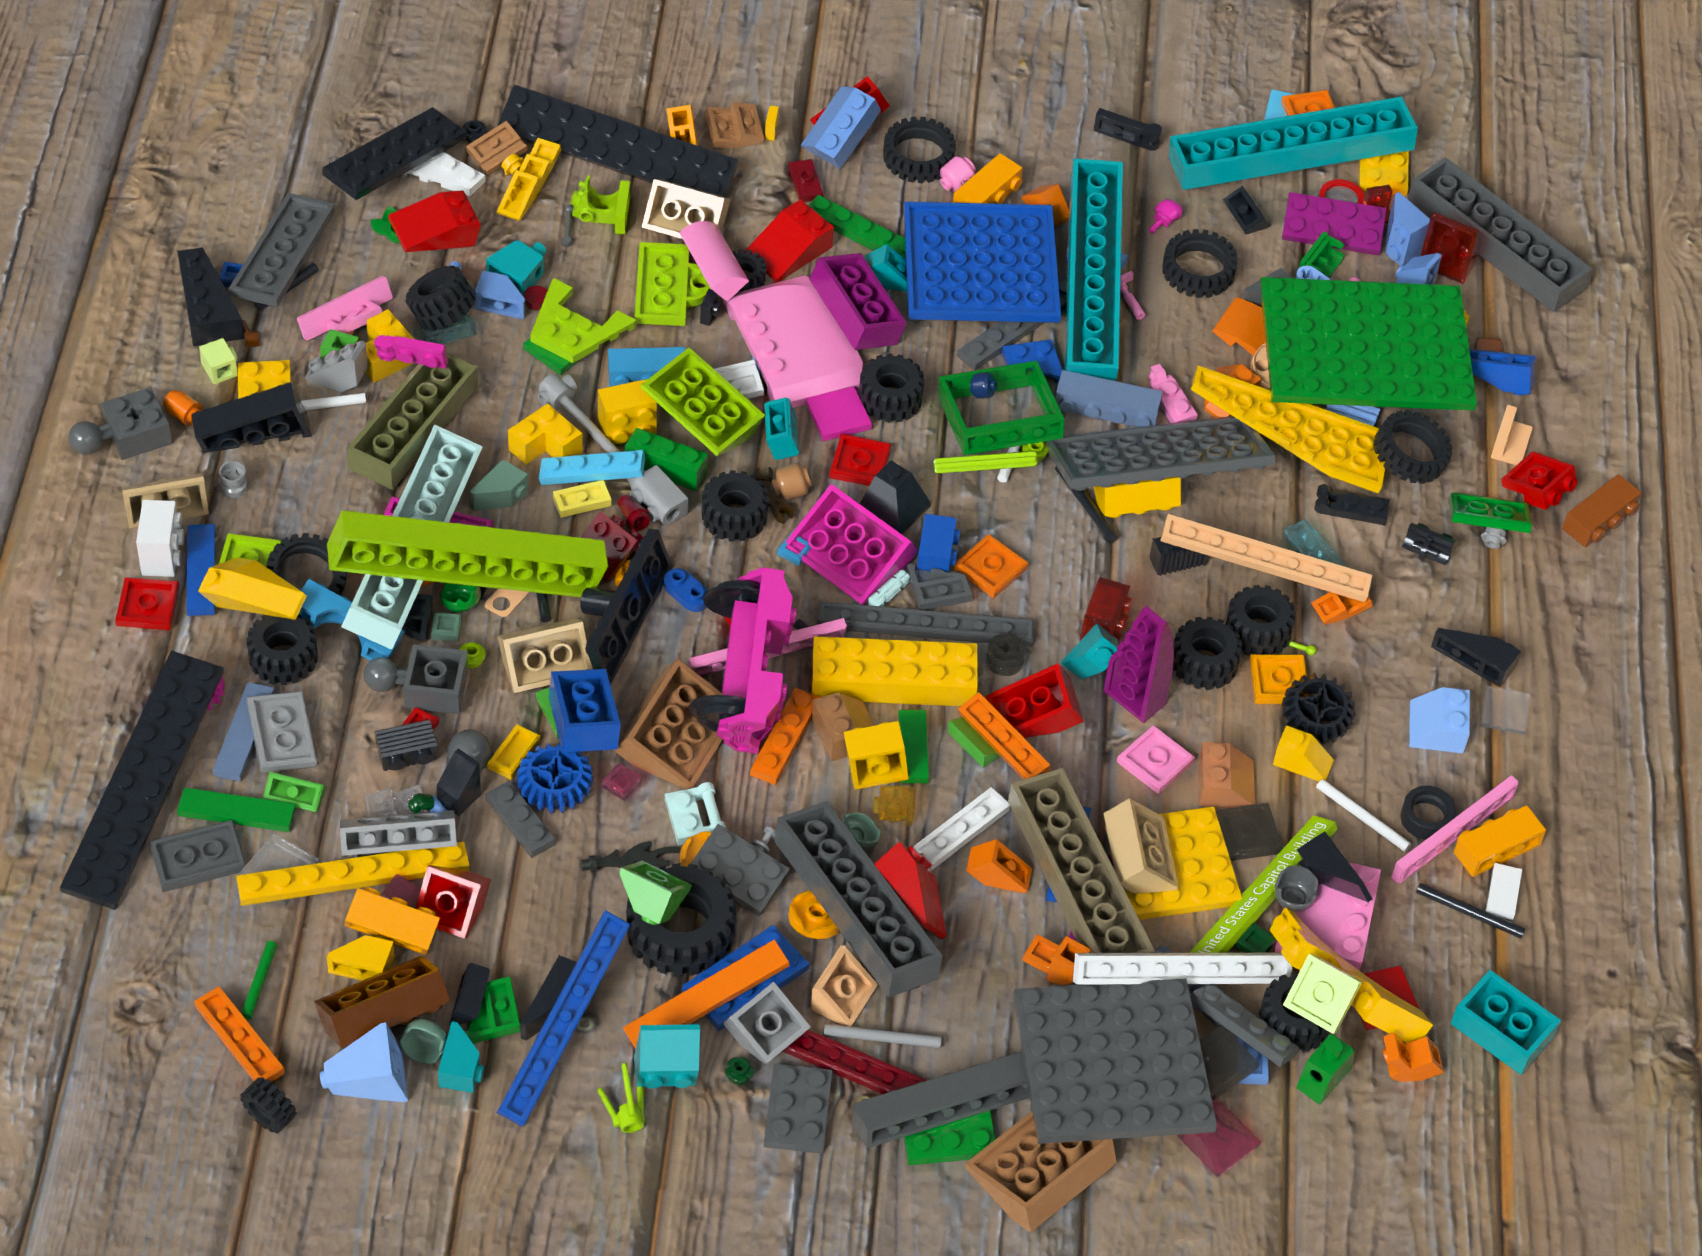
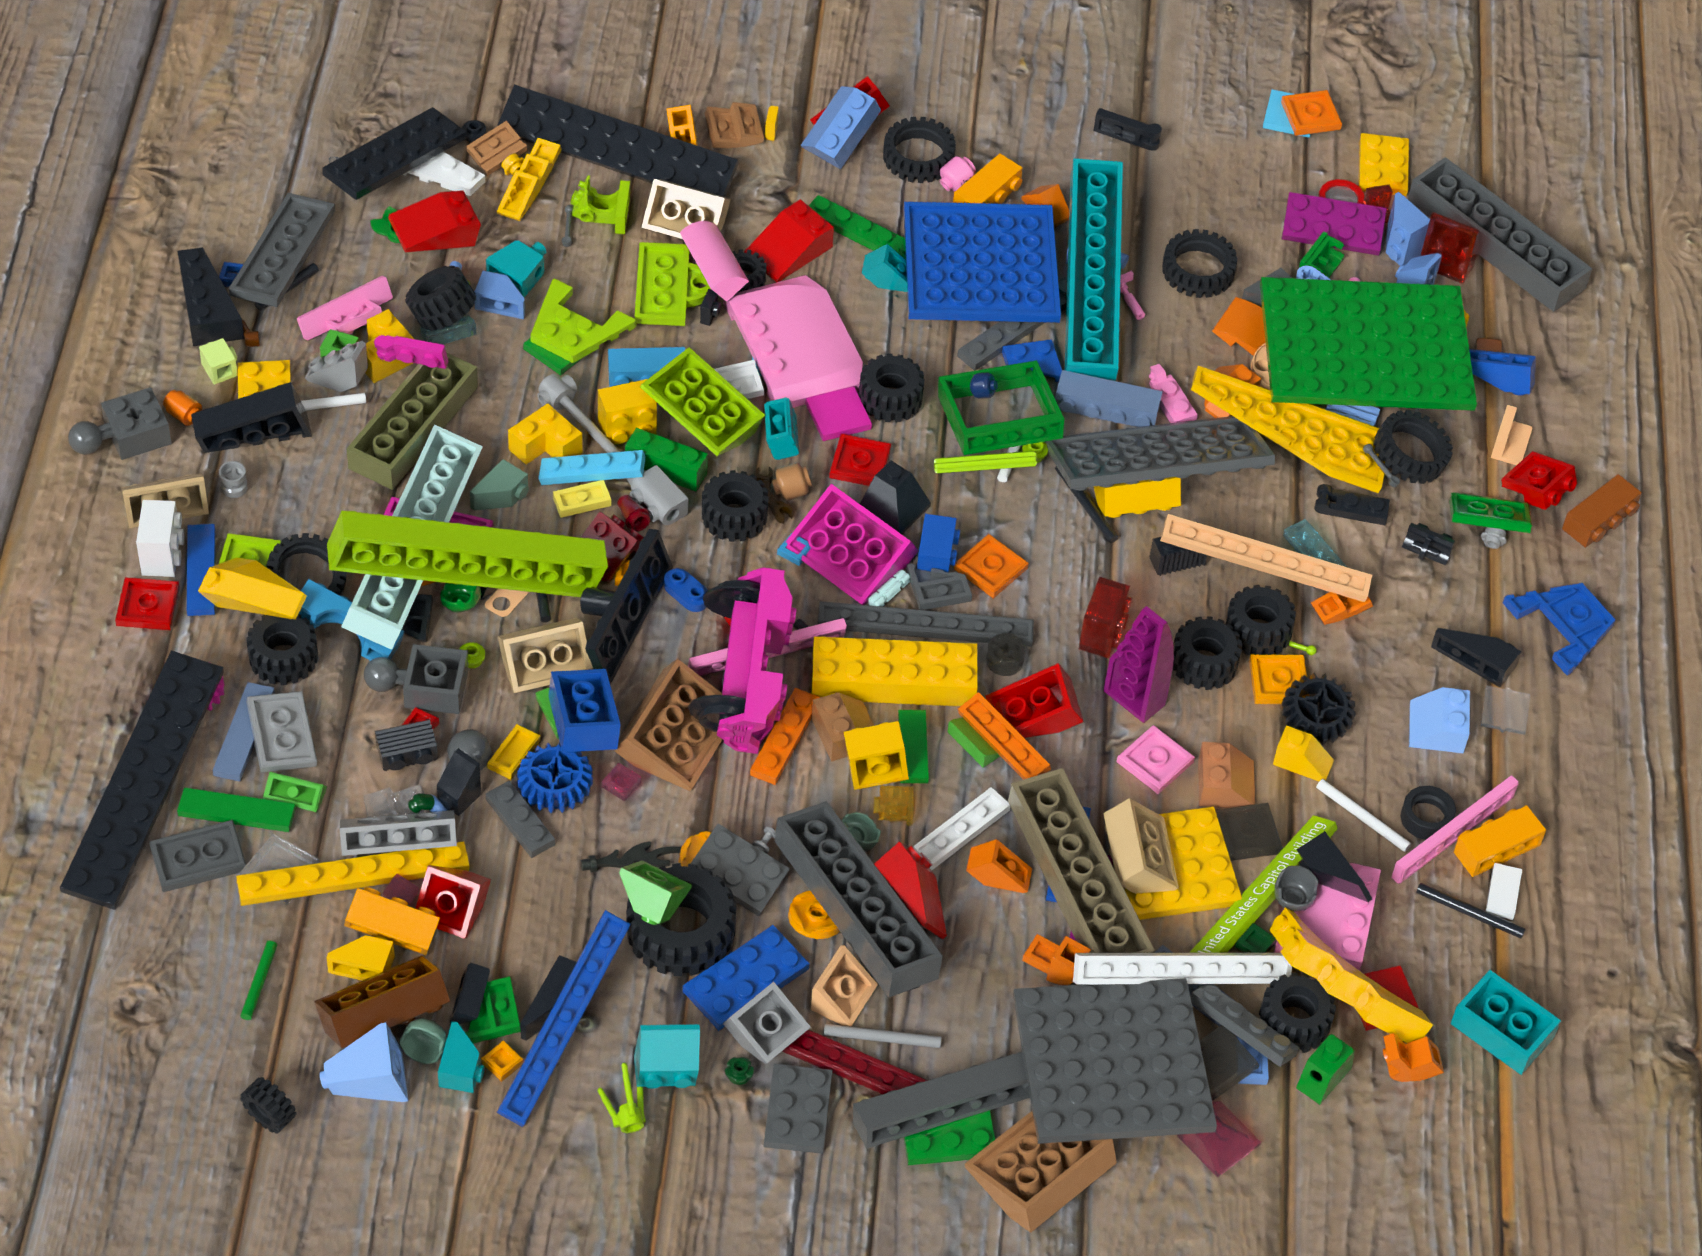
(238, 1036): orange plate -> none
(446, 626): sand green tile -> none
(502, 1061): none -> light orange tile
(535, 297): dark red tile -> none
(685, 813): light aqua plate -> none
(714, 990): orange tile -> none
(805, 180): dark red plate -> none
(857, 301): magenta brick -> none
(1091, 653): teal slope -> none
(1166, 213): dark pink piece -> none
(1245, 211): black slope -> none
(1292, 143): teal brick -> none
(1322, 993): yellowish green plate -> none
(1393, 480): none -> dark grey hinge
(1574, 614): none -> blue wing

